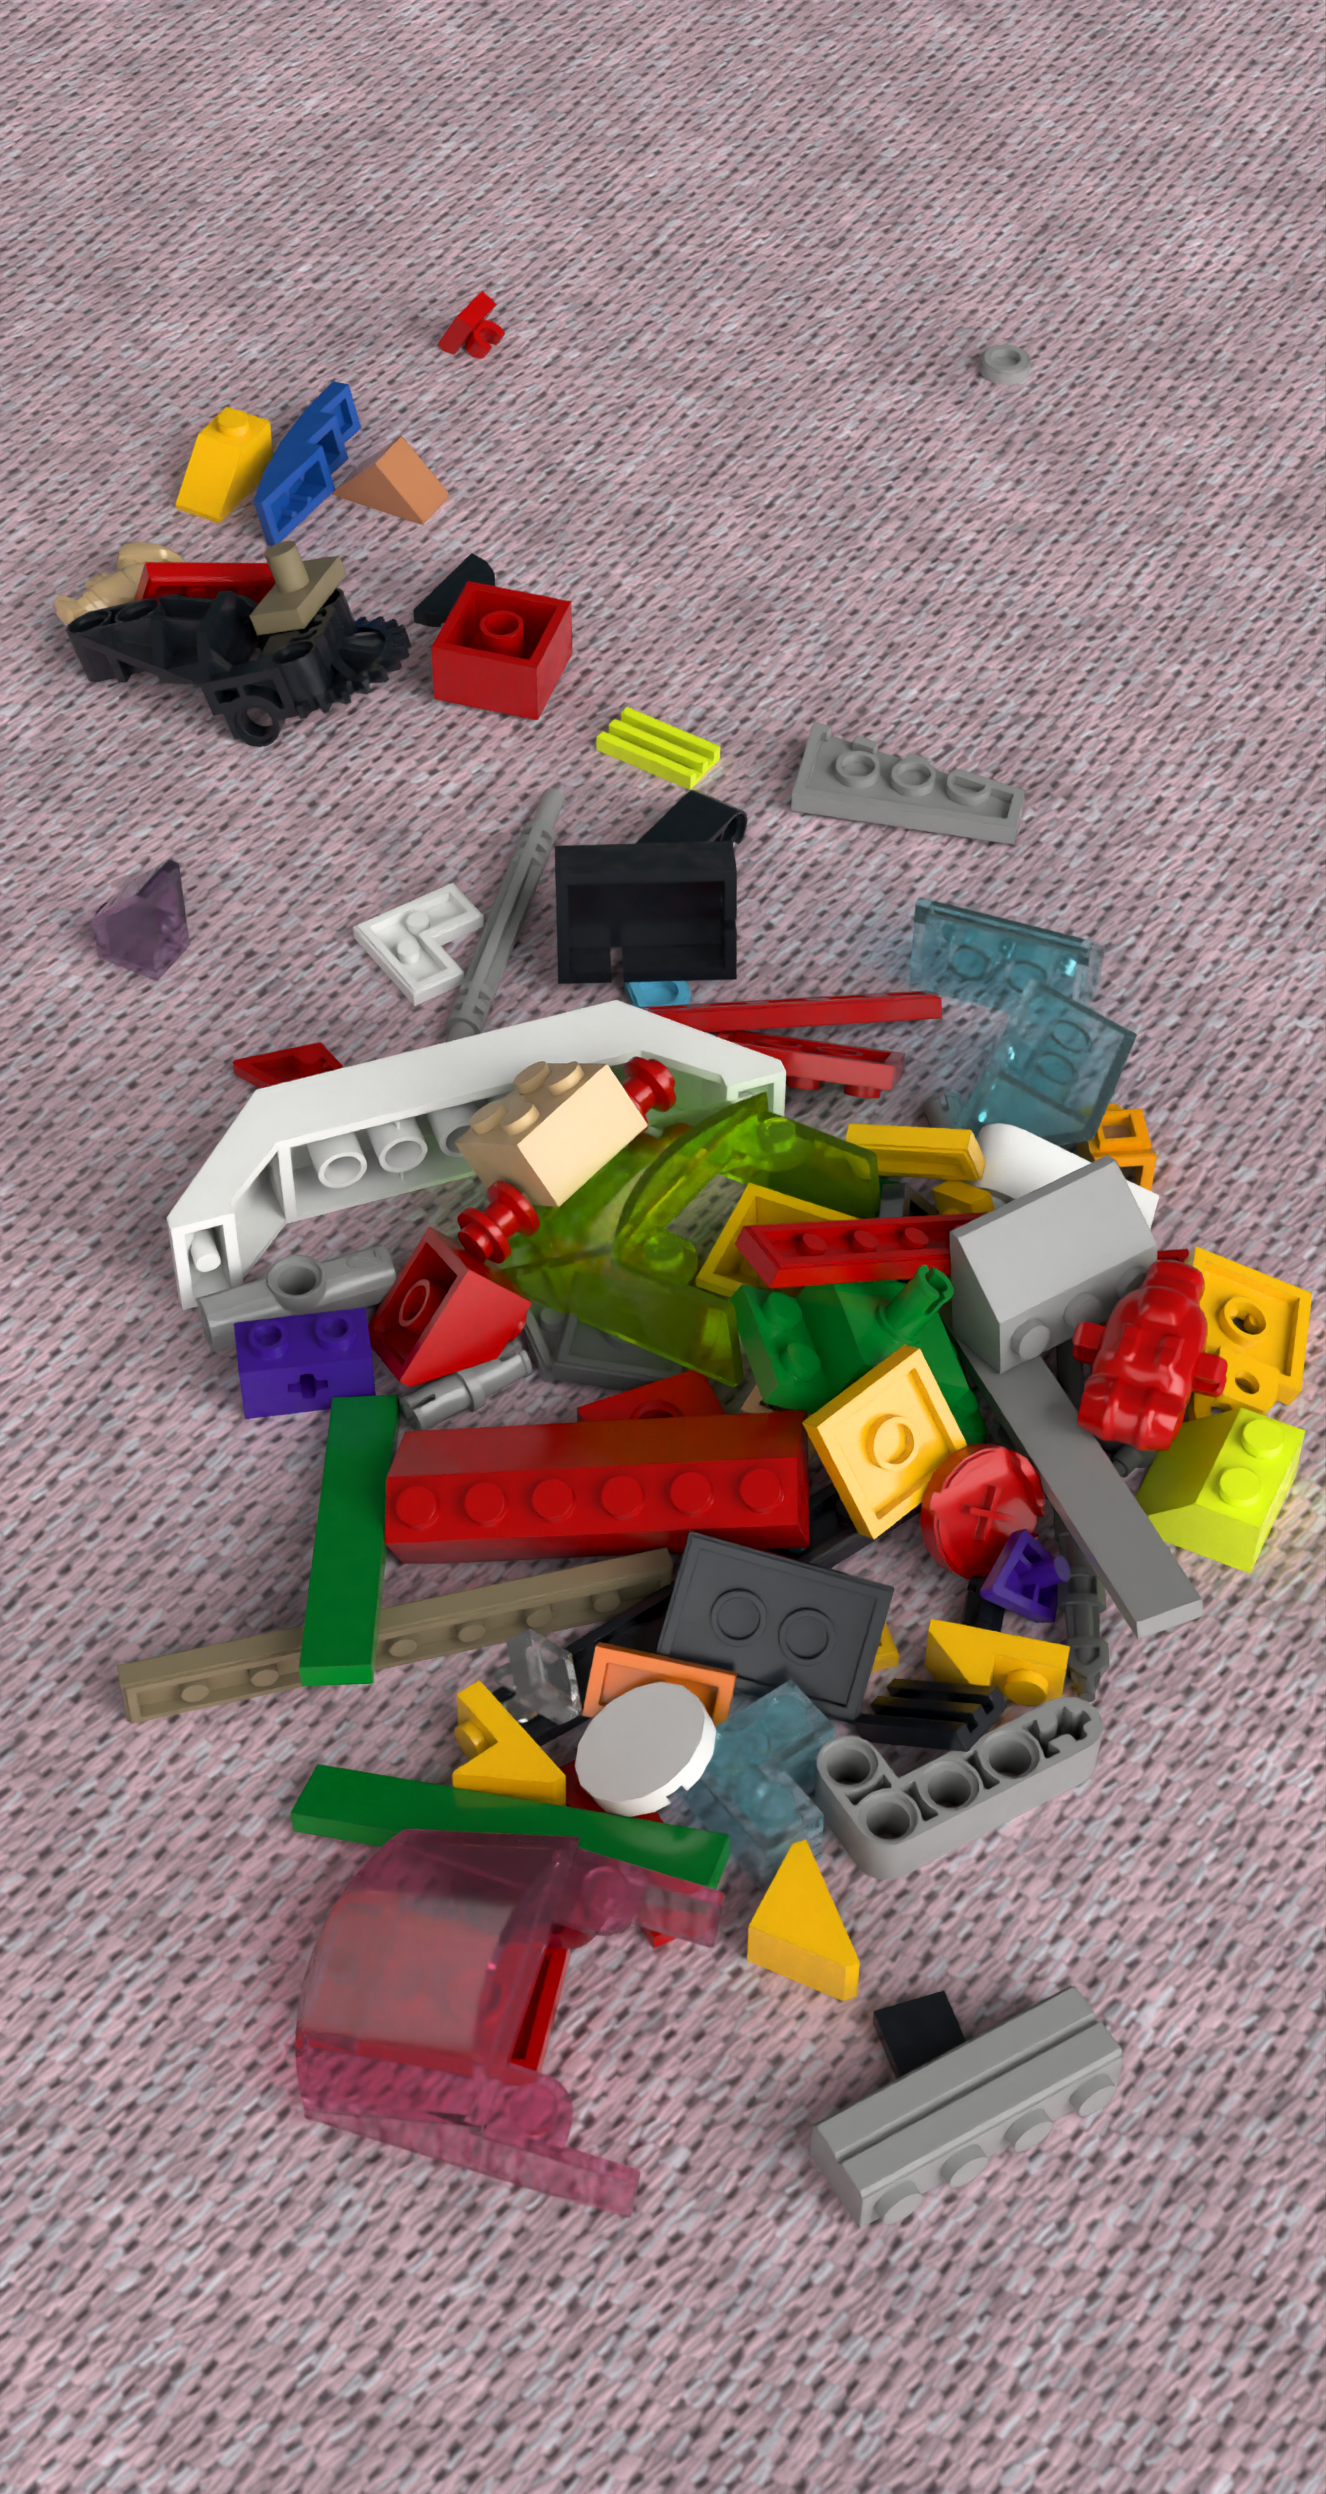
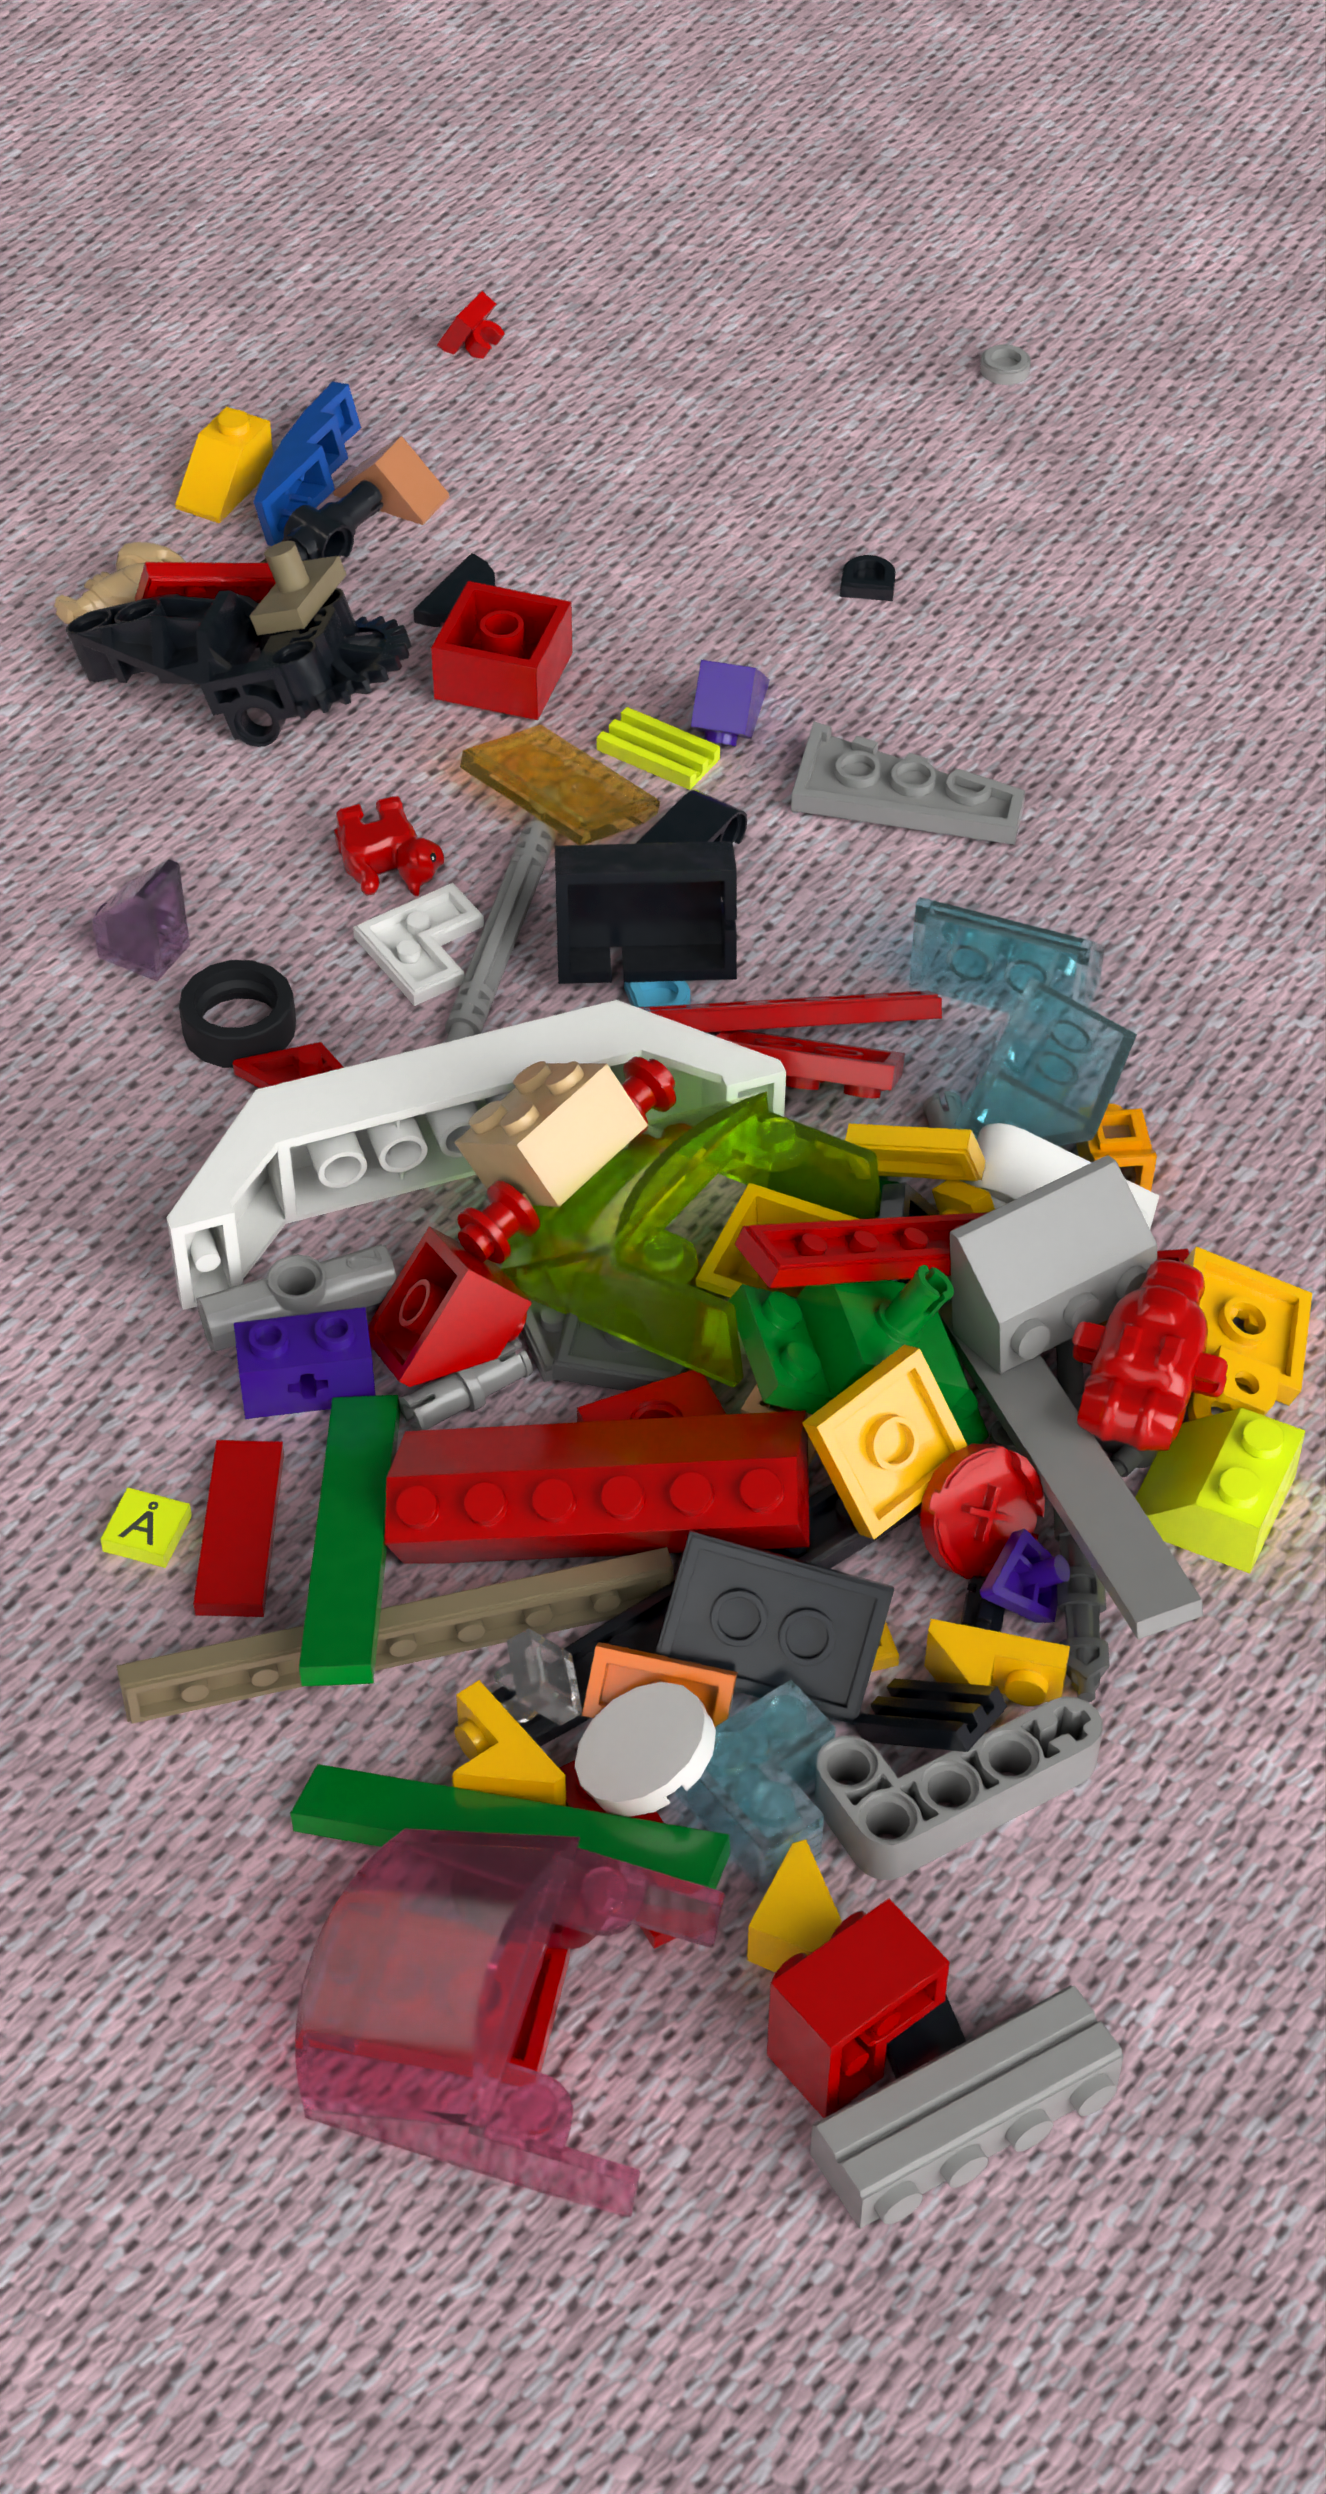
(146, 1527): none -> neon yellow tile
(236, 981): none -> black tyre
(239, 1529): none -> red tile
(333, 526): none -> black pin
(383, 846): none -> red animal
(560, 784): none -> clear yellow tile
(728, 701): none -> dark purple slope
(848, 2001): none -> red brick
(868, 578): none -> black tile

